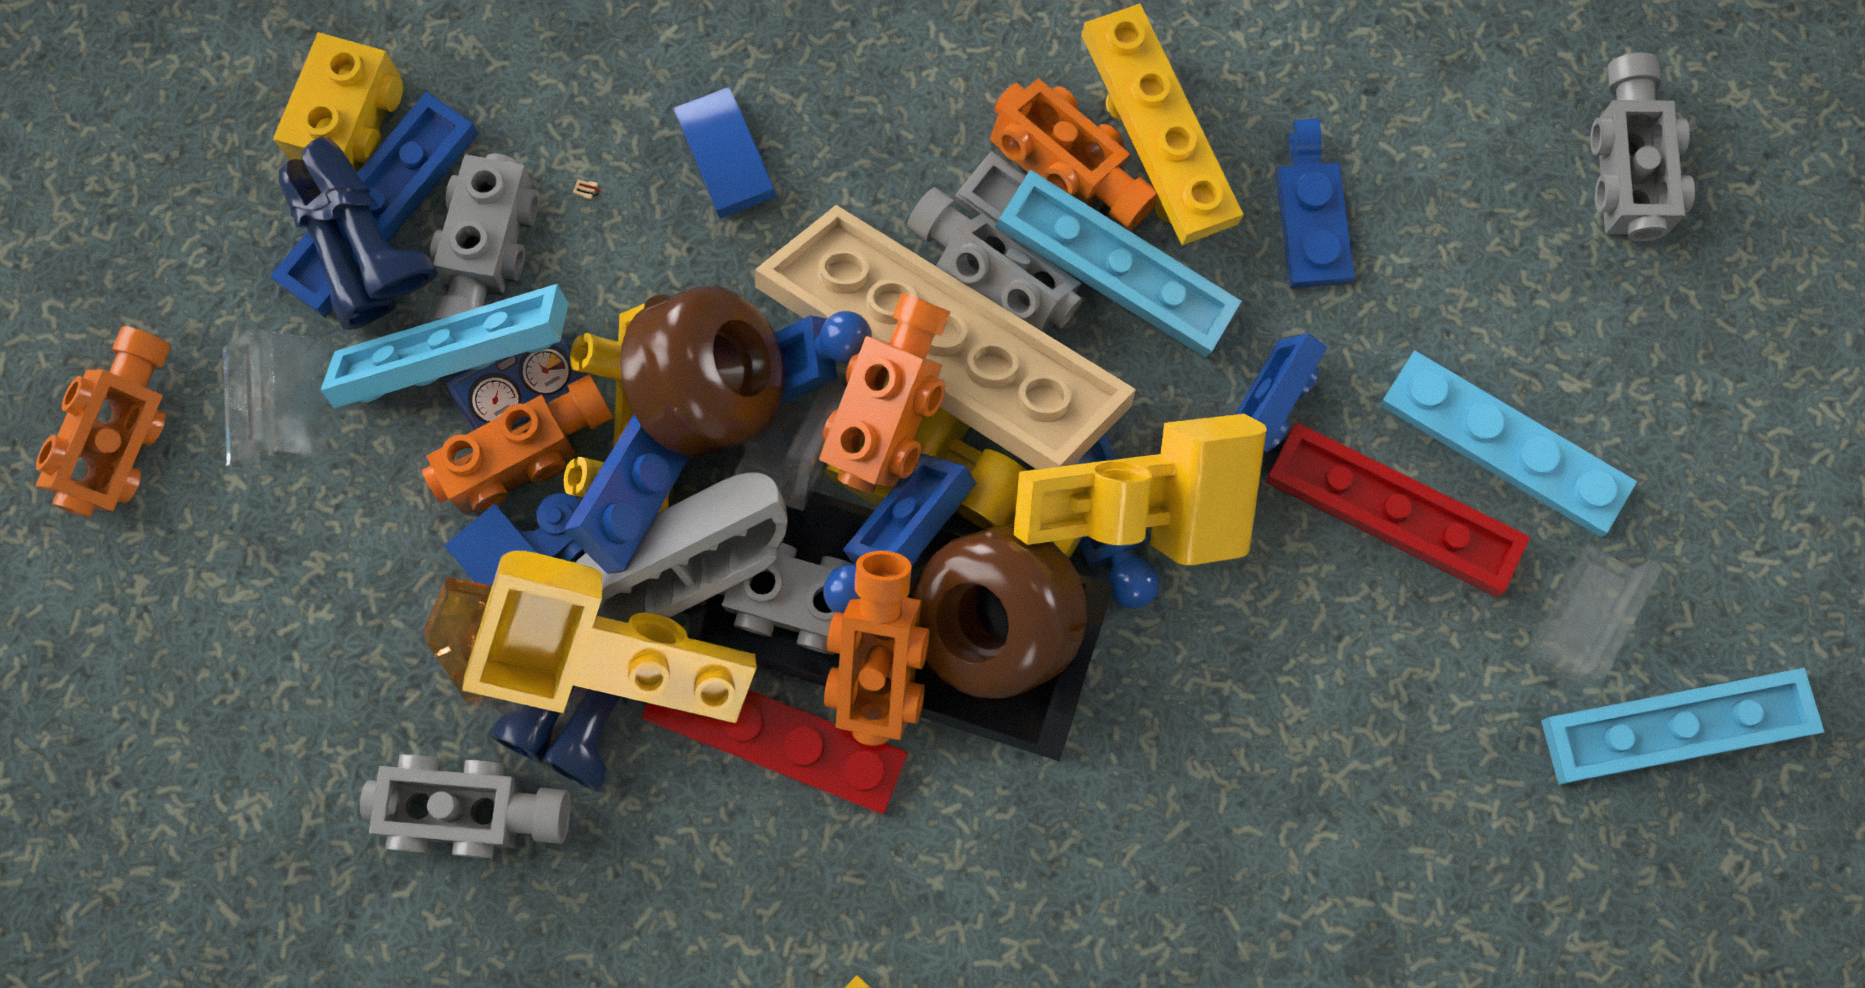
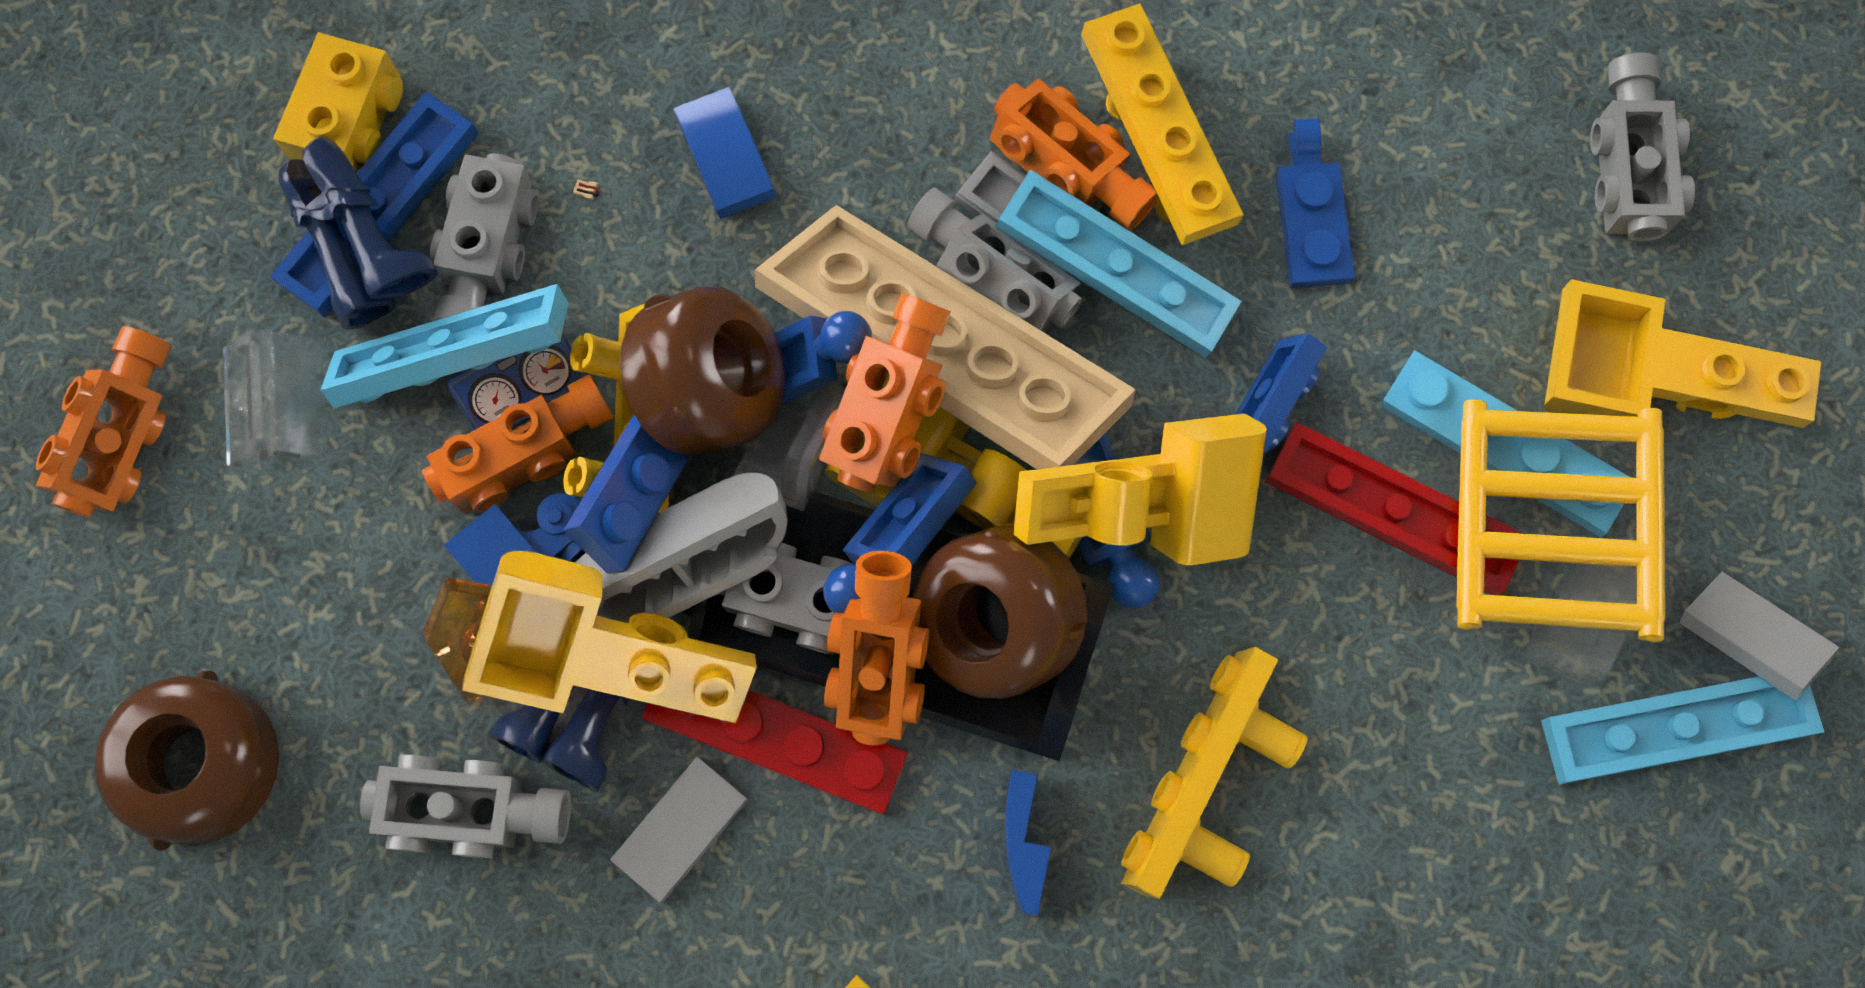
(231, 782): none -> reddish brown piece
(679, 830): none -> light grey tile
(1025, 860): none -> blue slope
(1183, 795): none -> yellow plate
(1618, 356): none -> yellow plate
(1645, 491): none -> yellow bar
(1759, 635): none -> light grey tile

